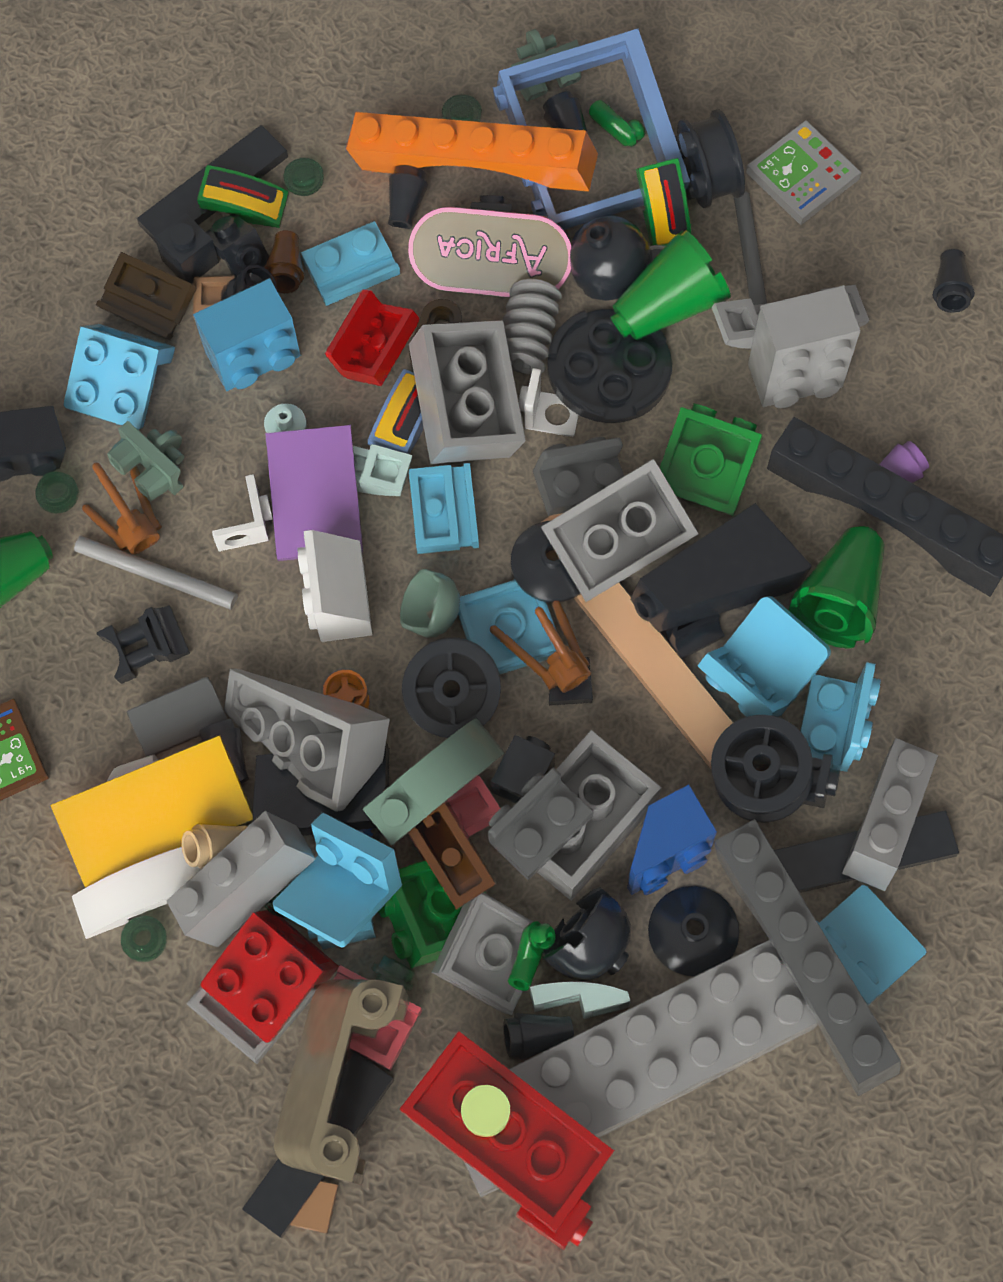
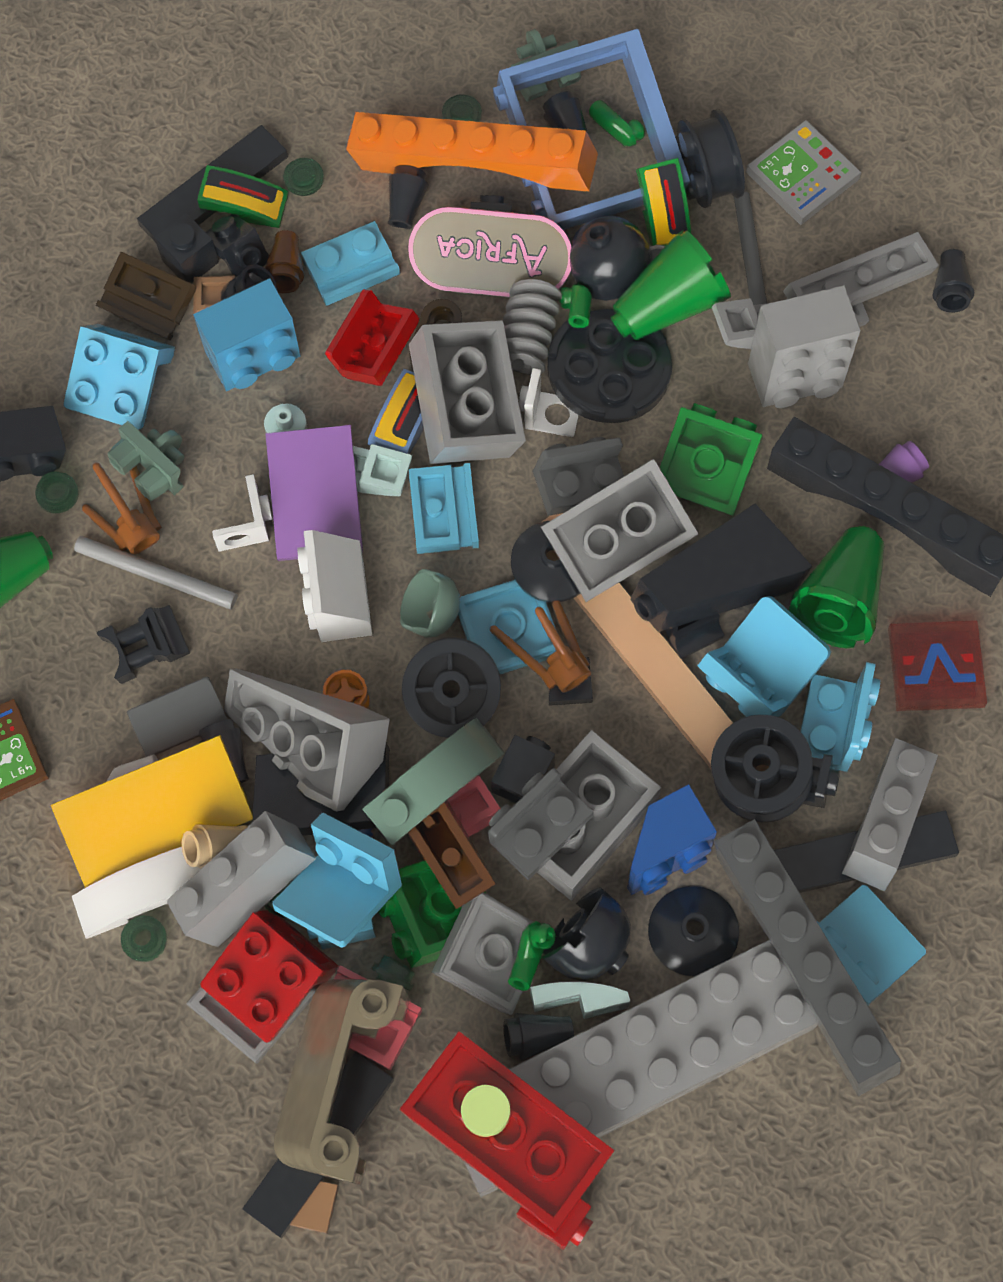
(579, 302): none -> green arm
(871, 271): none -> light grey plate
(937, 665): none -> clear red tile

